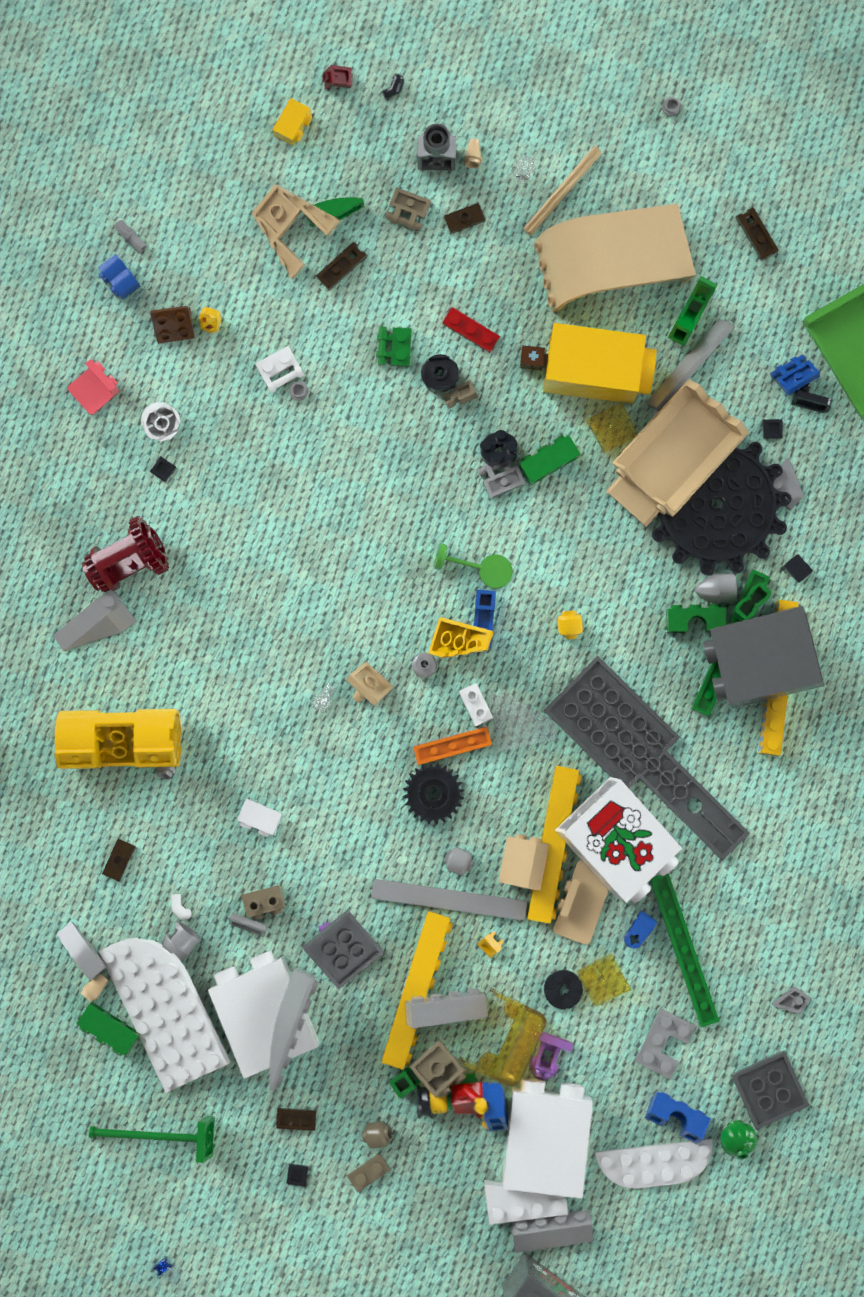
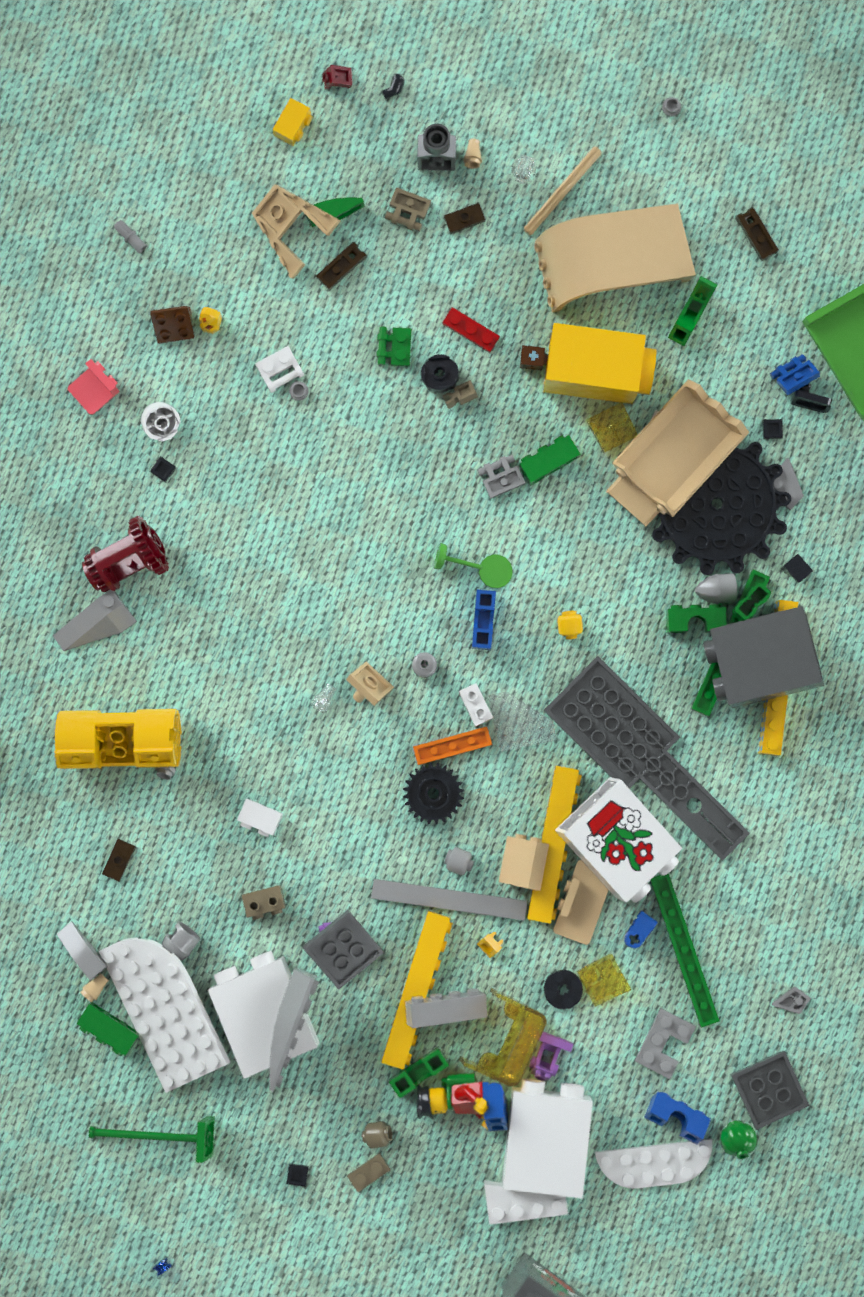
(119, 277): blue brick -> none
(178, 909): white arm -> none
(247, 924): light grey tile -> none
(296, 1119): dark brown plate -> none
(438, 1070): dark tan plate -> none
(458, 638): yellow wedge -> none
(495, 440): black plate -> none
(552, 1231): light grey brick -> none
(690, 364): light grey tile -> none

